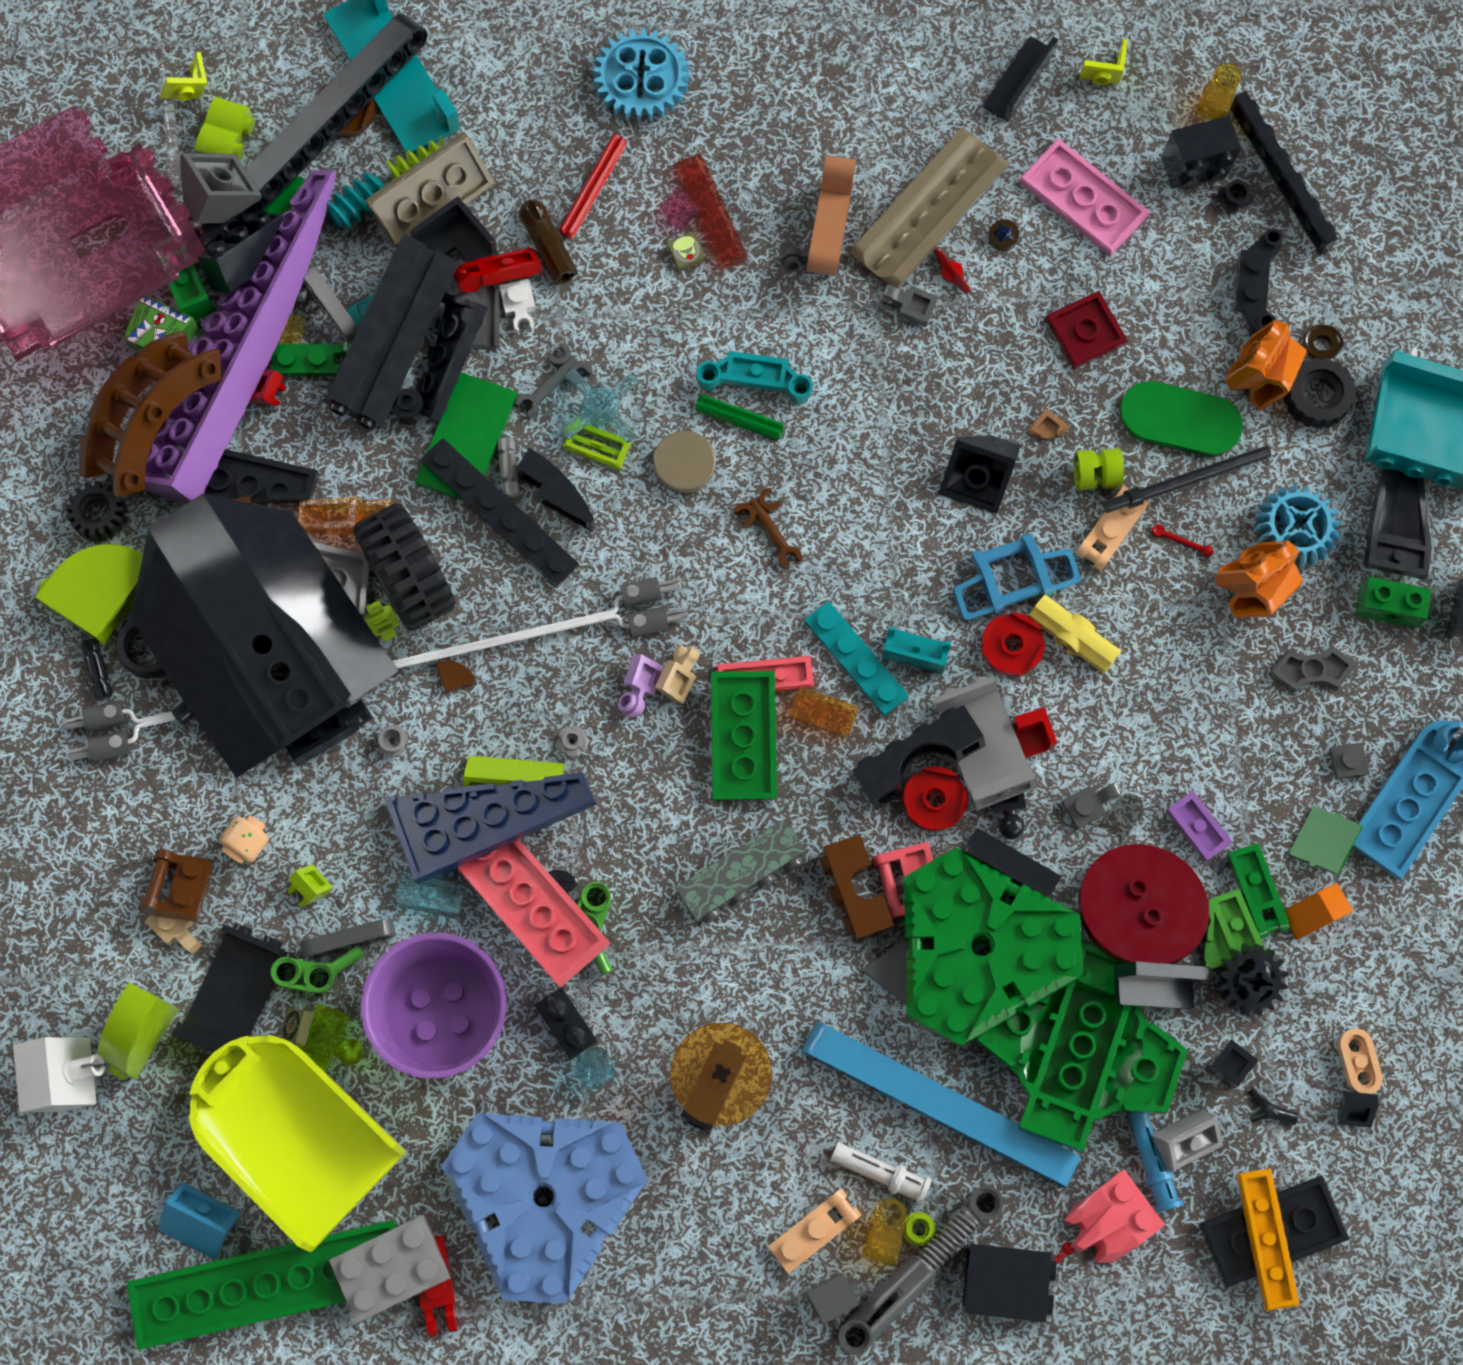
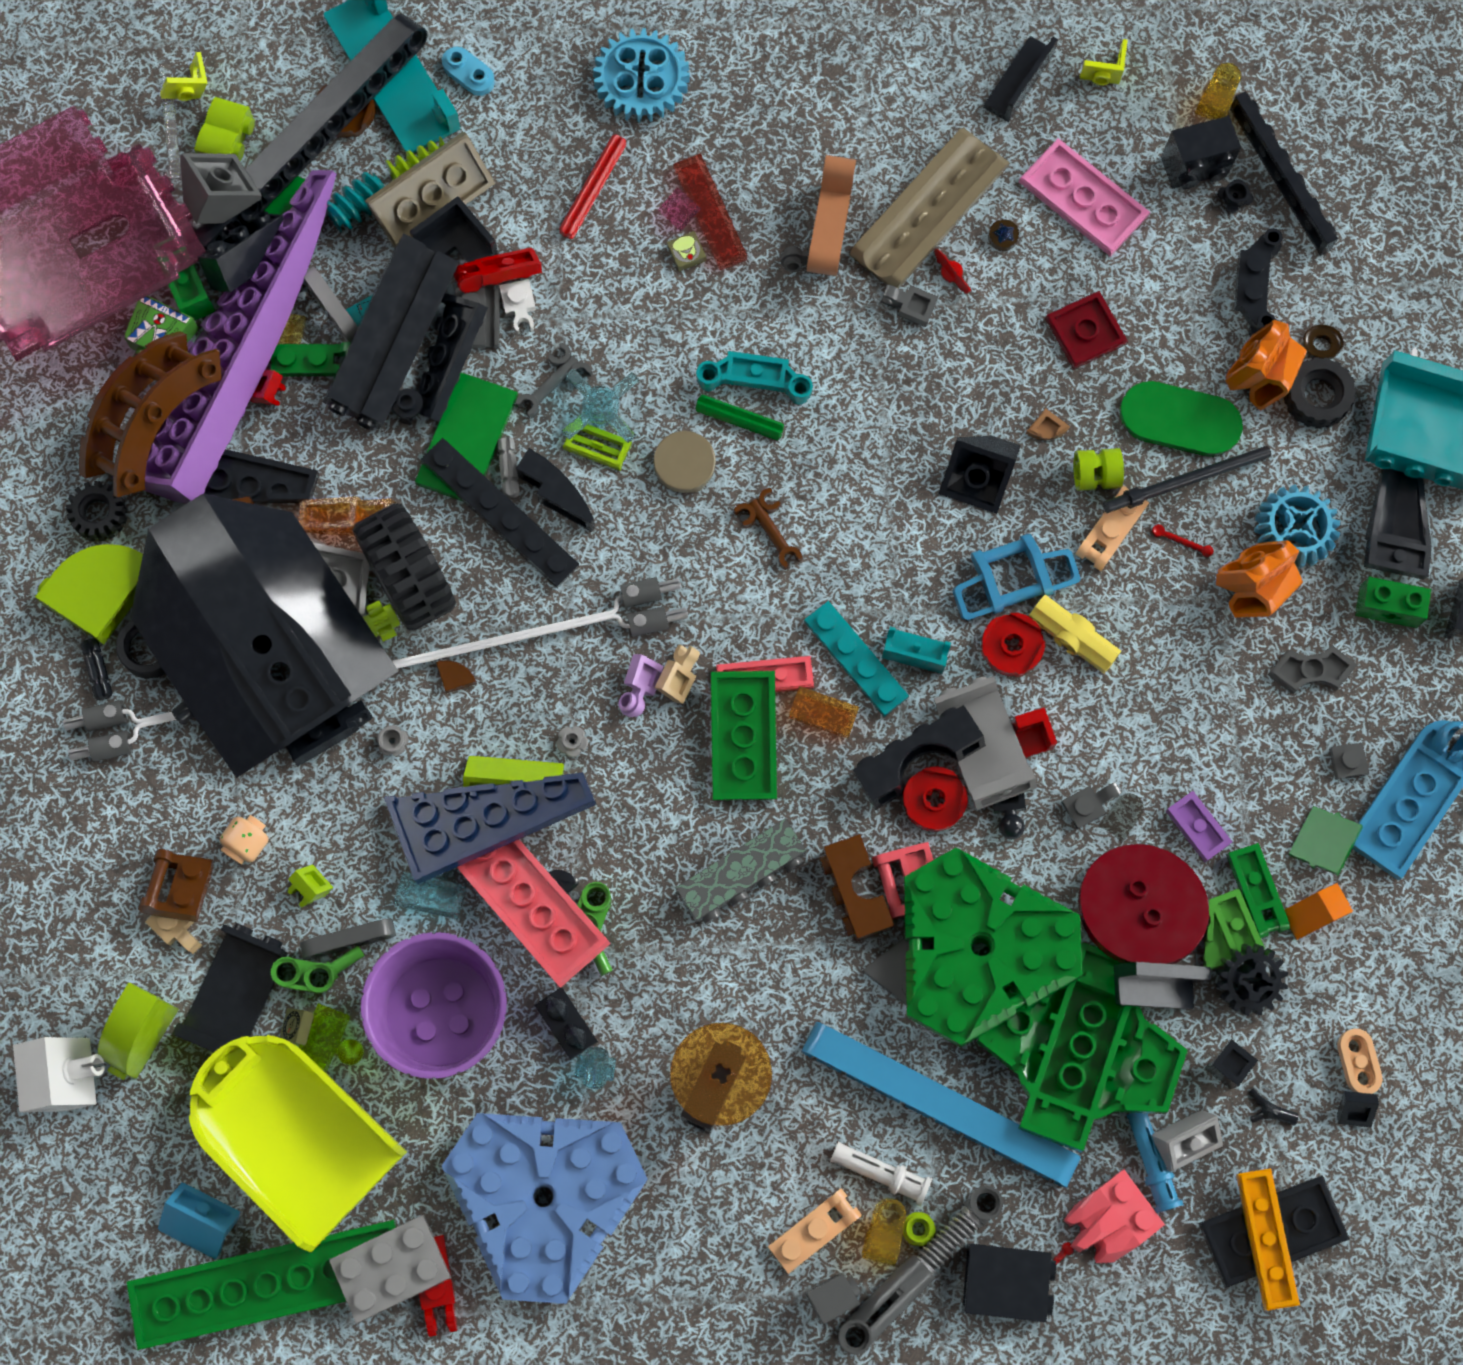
(466, 71): none -> medium azure plate
(547, 241): dark brown piece -> none
(1012, 863): black panel -> none

